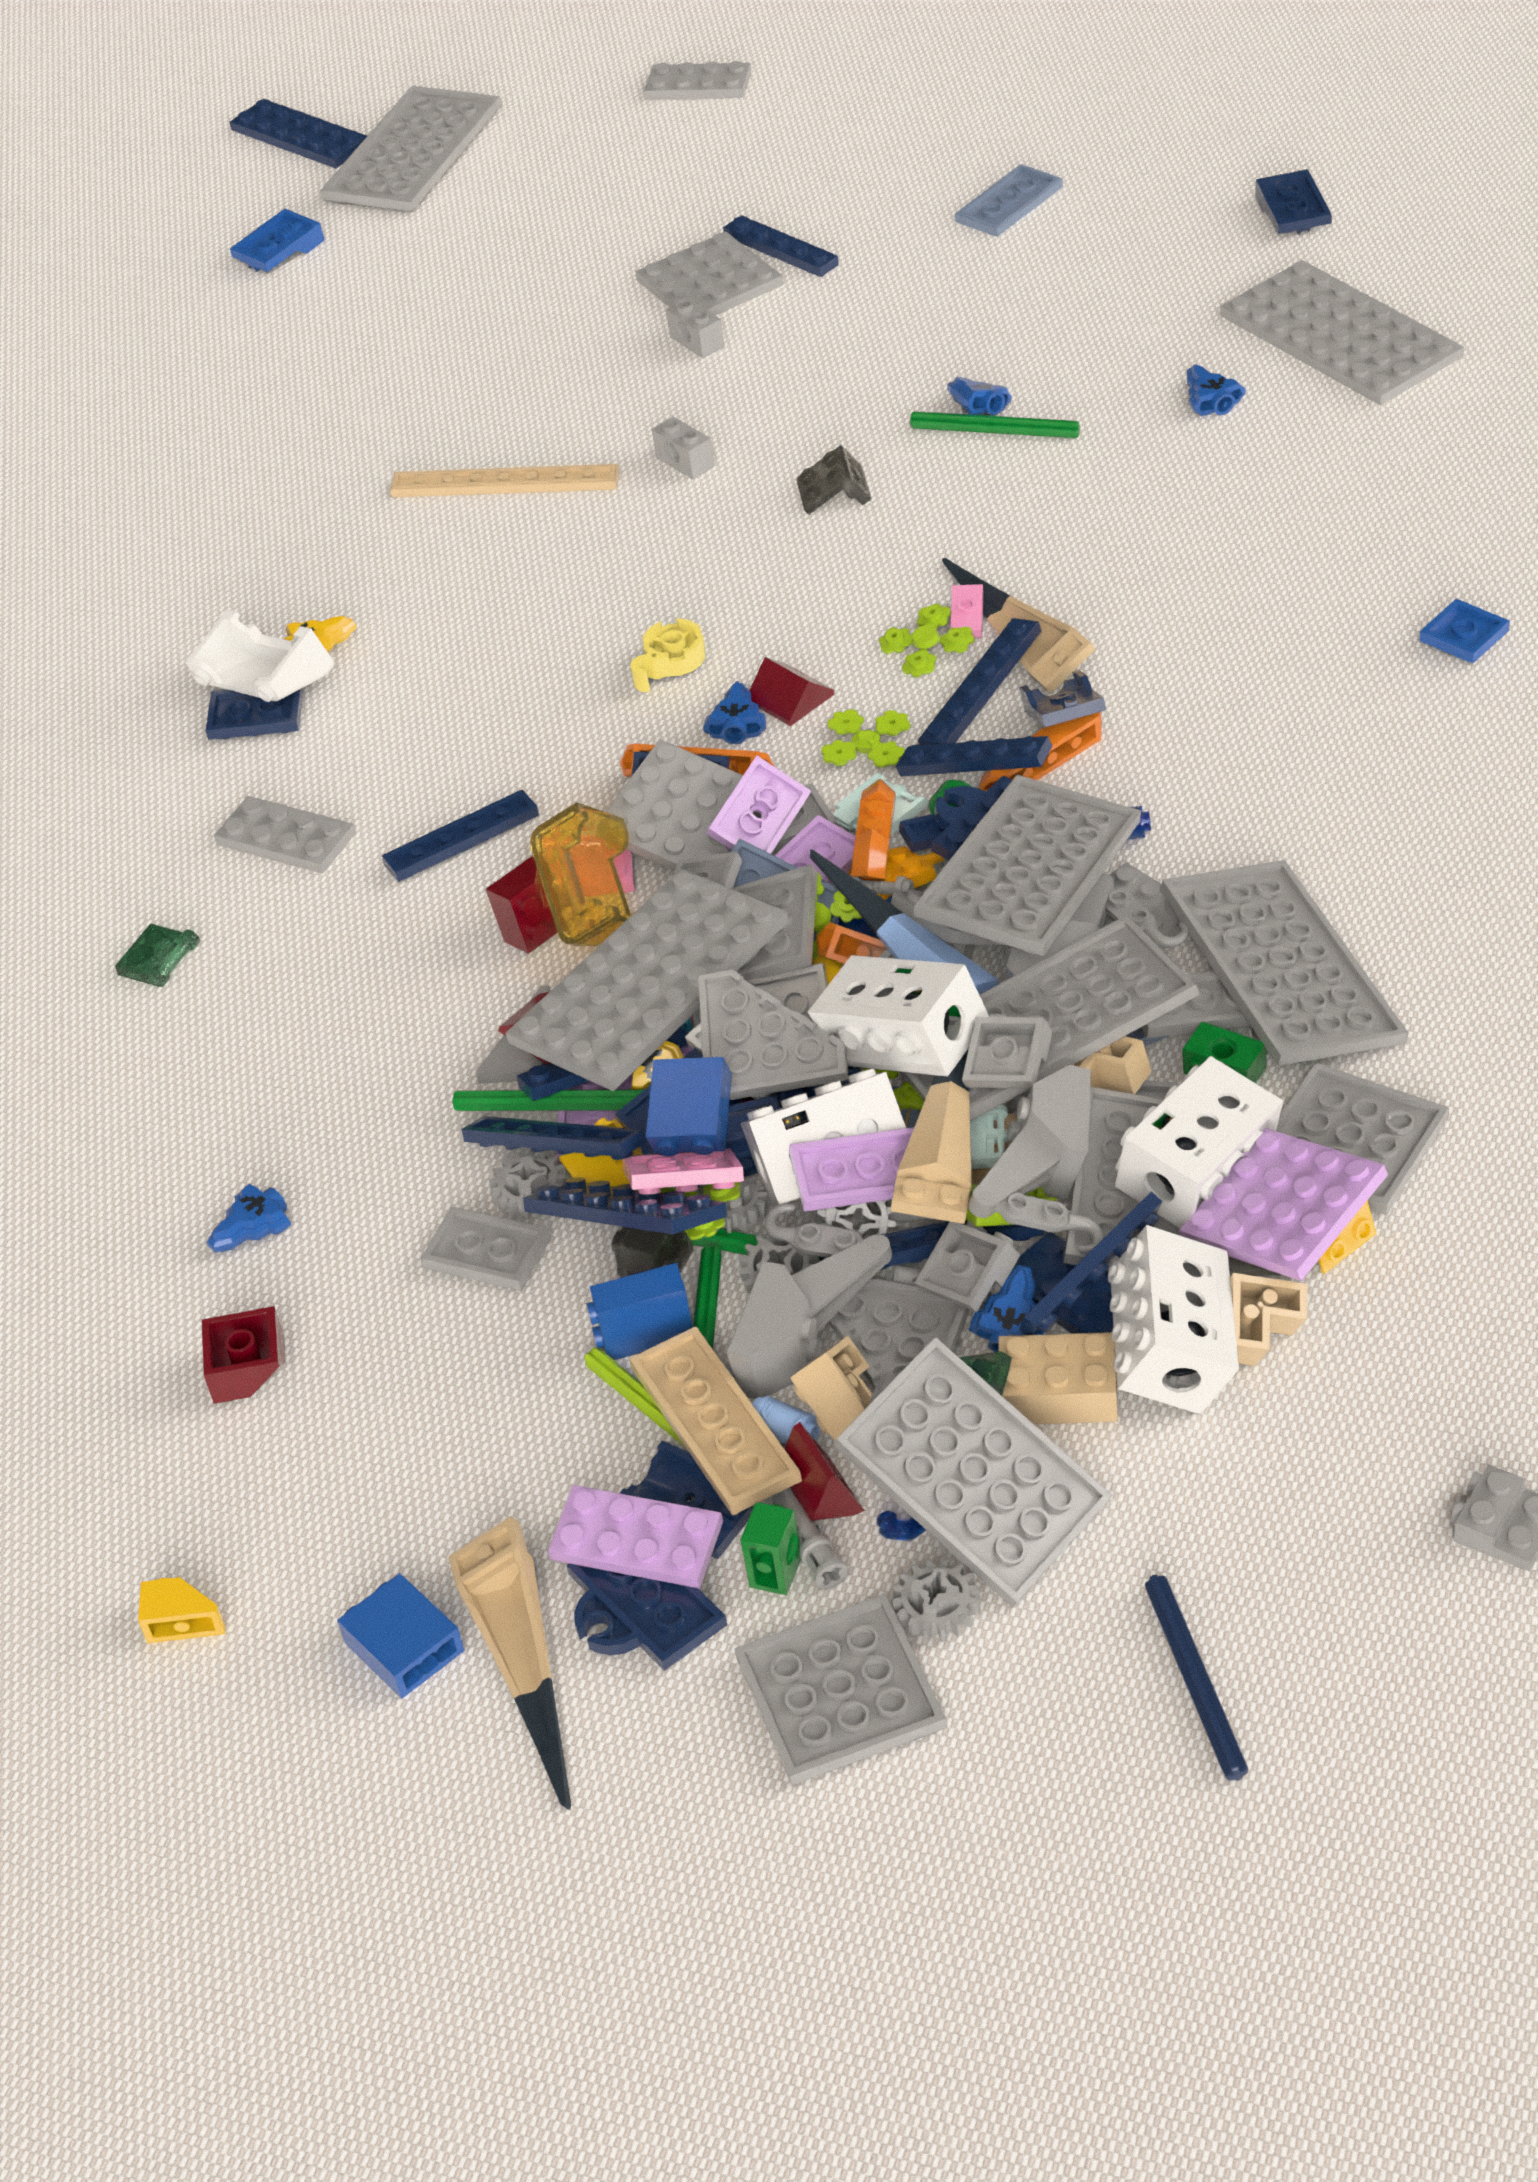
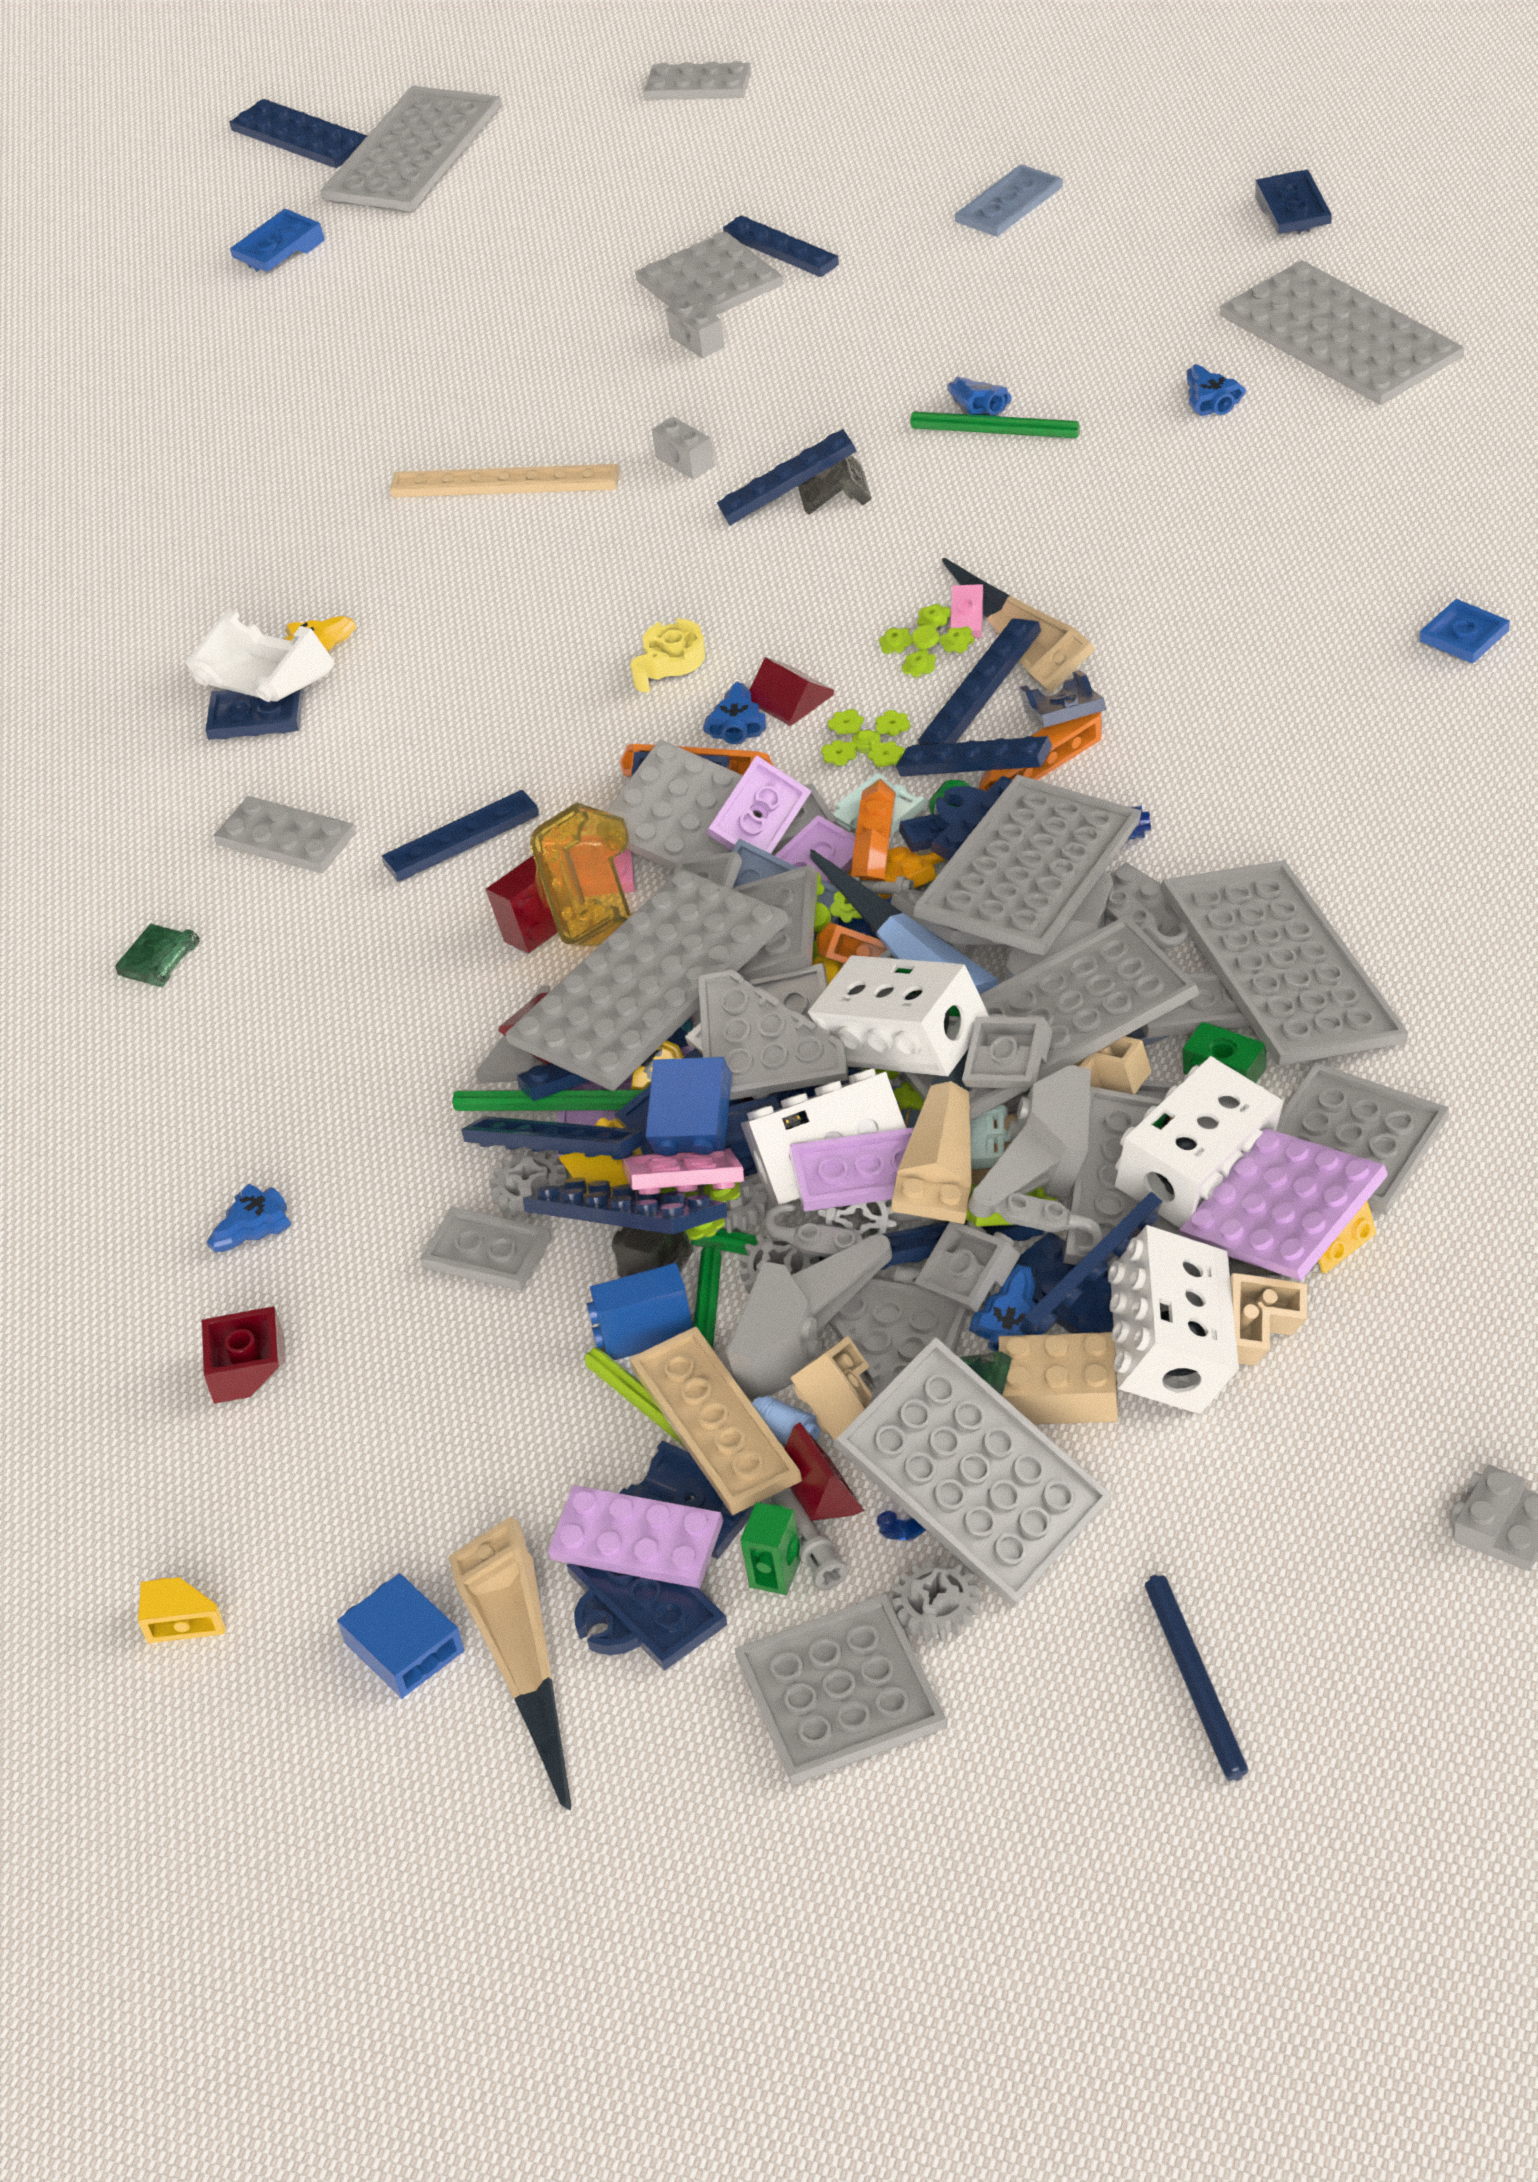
(786, 476): none -> dark blue plate

